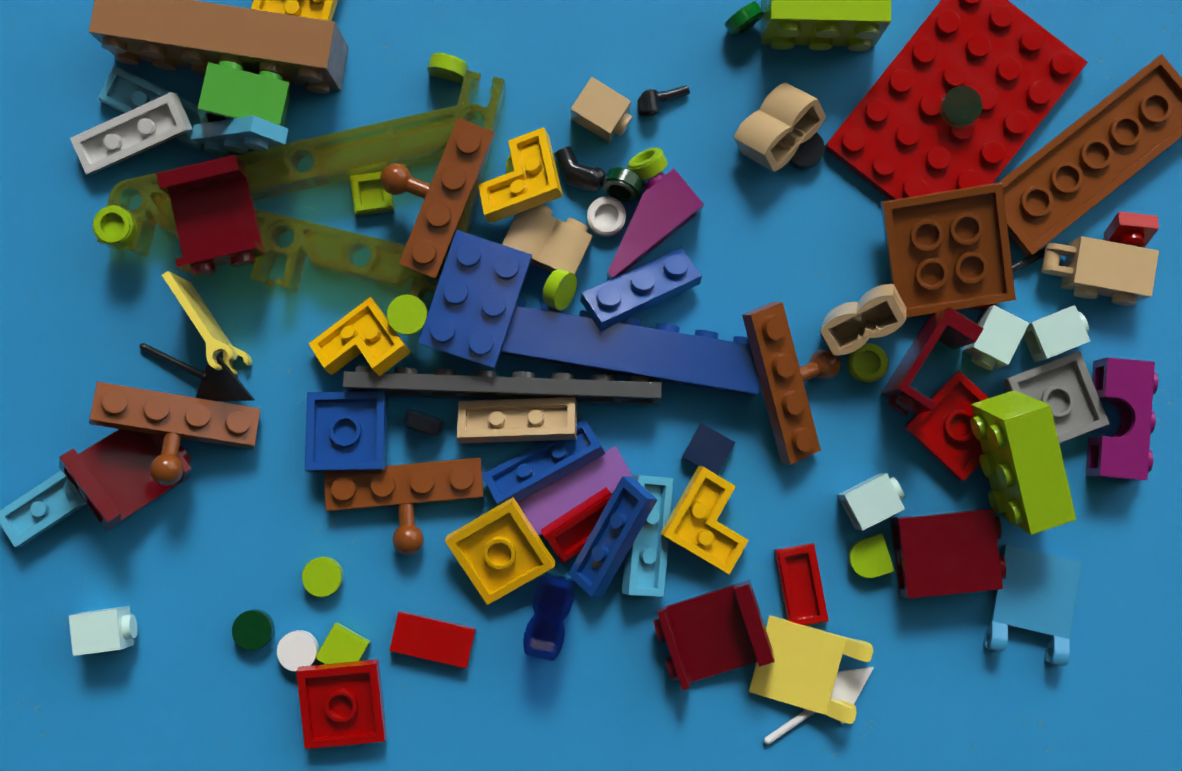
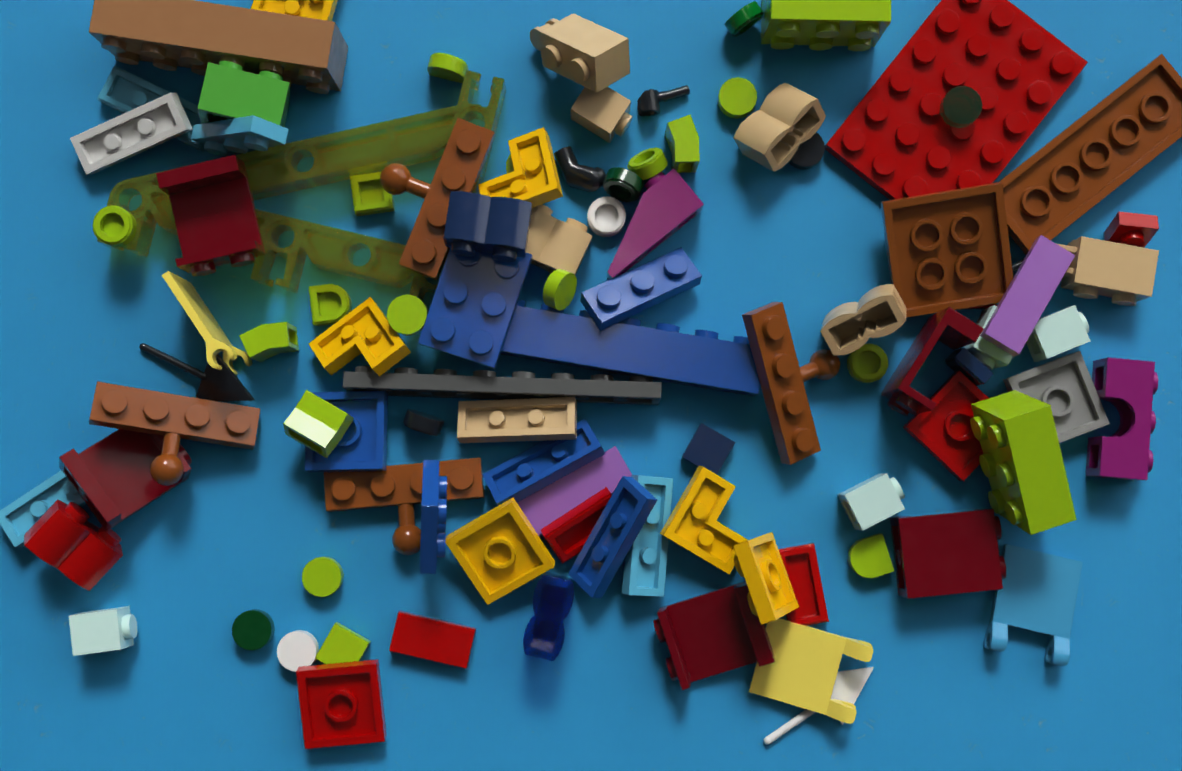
(74, 544): none -> red brick
(270, 340): none -> lime piece
(317, 424): none -> lime piece
(328, 304): none -> lime tile
(432, 516): none -> blue plate
(487, 225): none -> dark blue brick
(582, 51): none -> tan brick
(683, 144): none -> lime piece
(737, 98): none -> lime tile
(766, 578): none -> yellow plate
(969, 365): none -> dark blue tile
(1027, 295): none -> medium lavender tile

